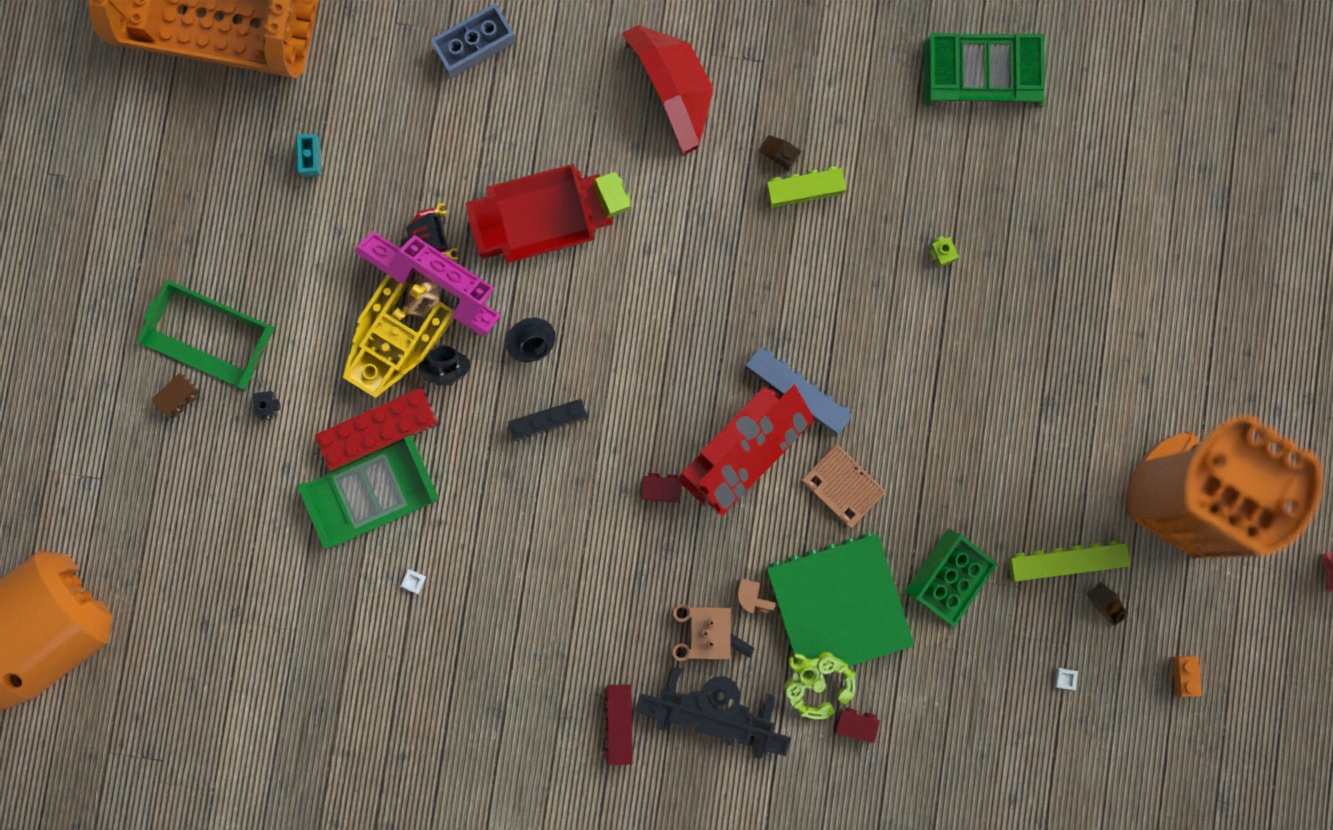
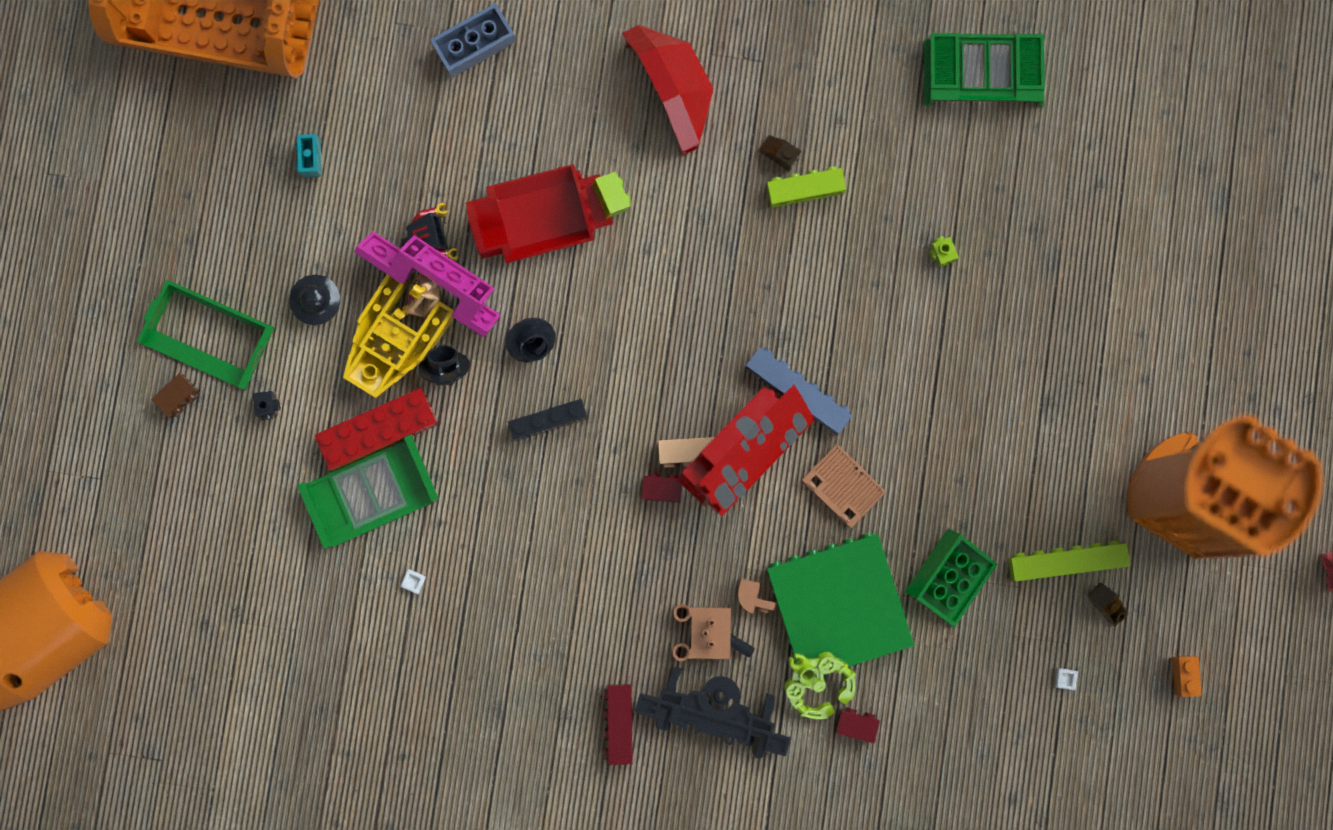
(314, 299): none -> black helmet
(681, 451): none -> light nougat brick

